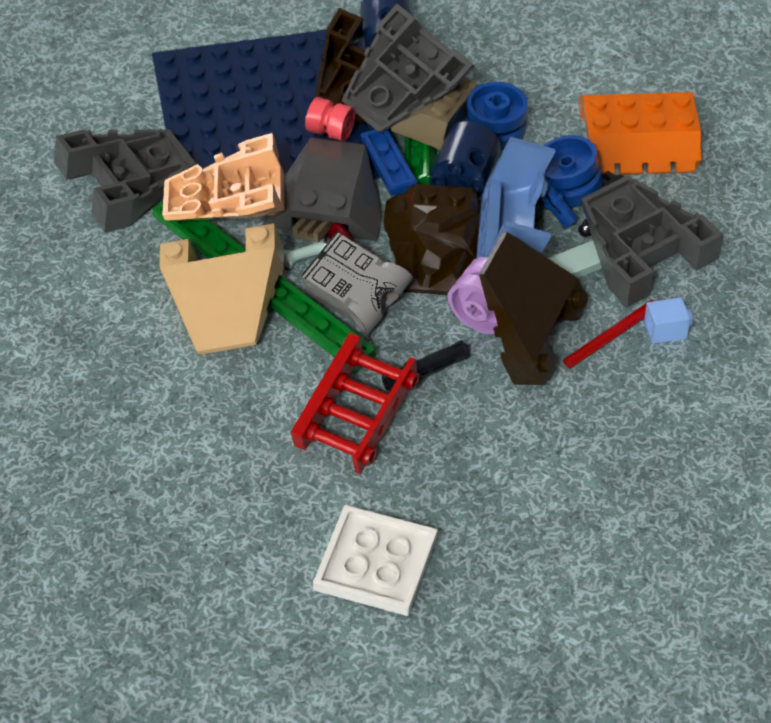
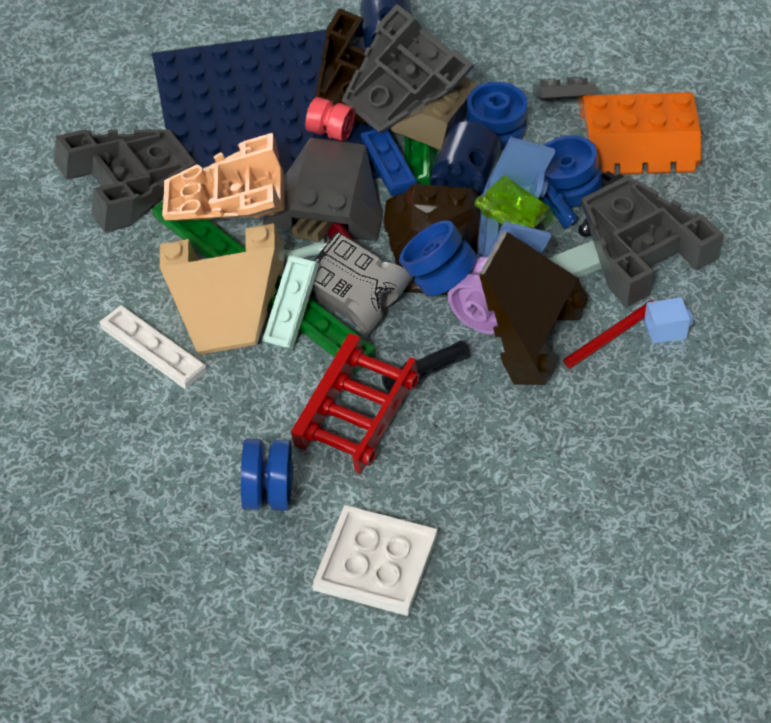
(153, 347): none -> white tile
(268, 474): none -> blue wheel
(290, 302): none -> light aqua tile
(438, 258): none -> blue wheel
(512, 203): none -> clear neon green plate
(573, 87): none -> dark grey plate

